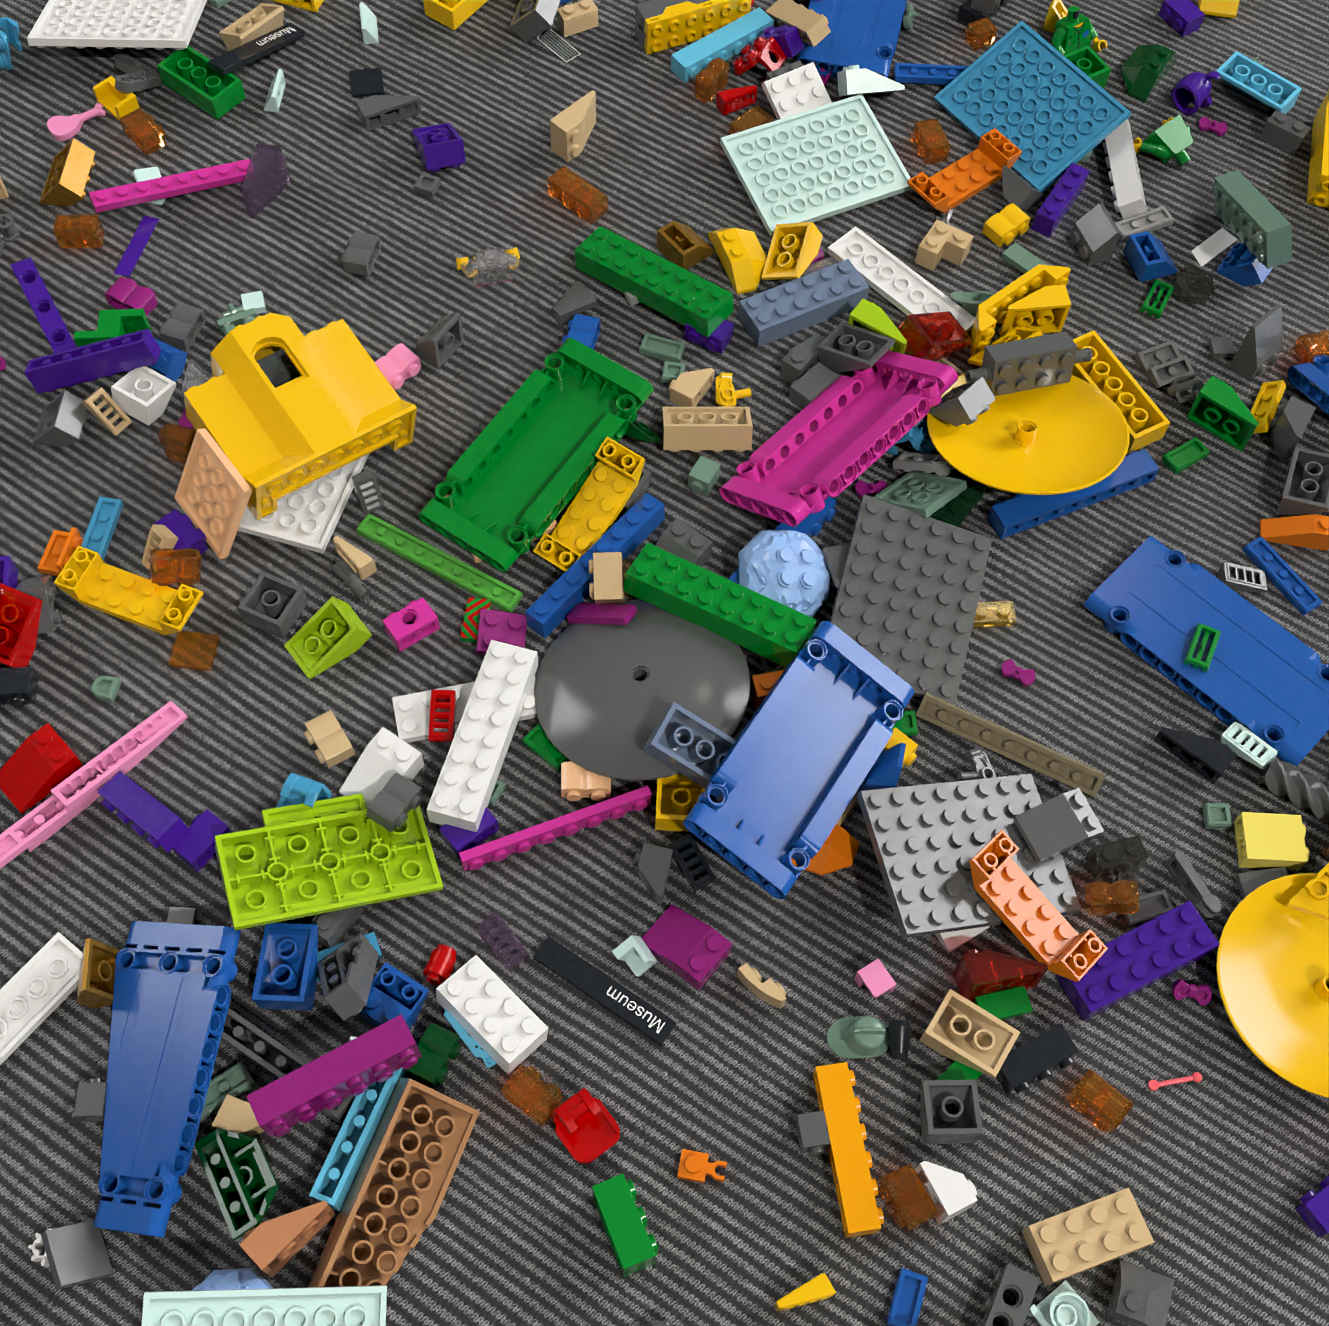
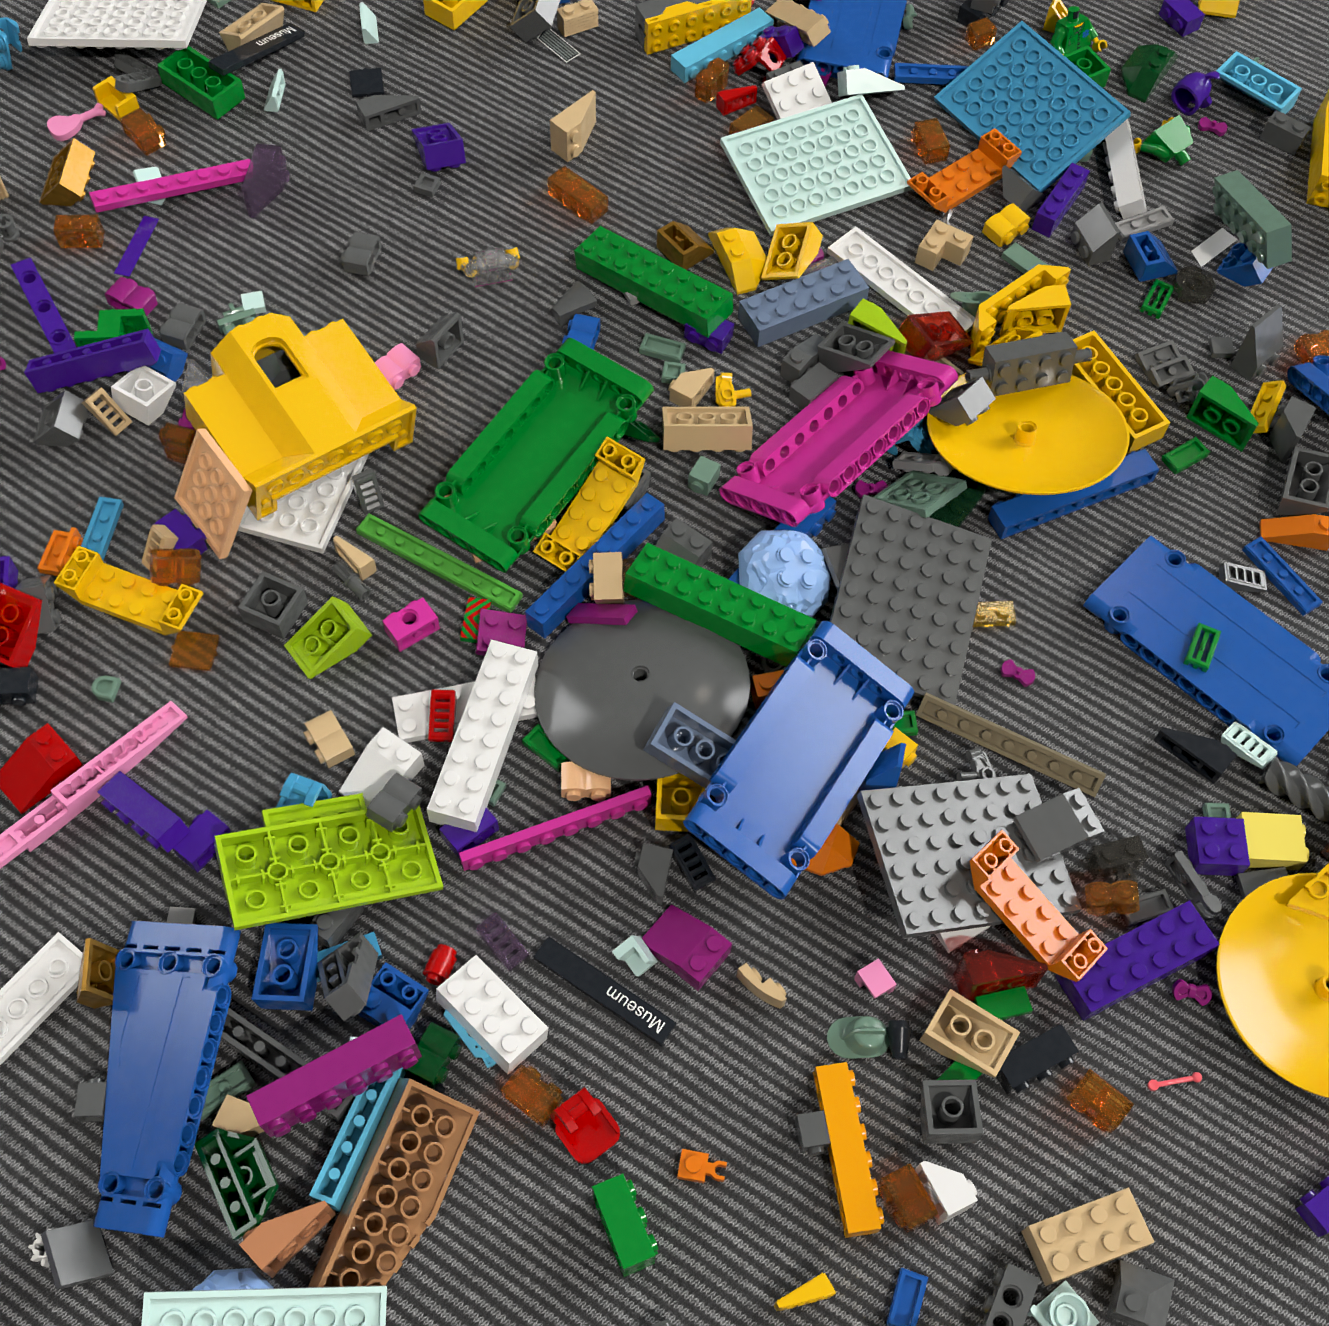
(1217, 845): none -> dark purple brick

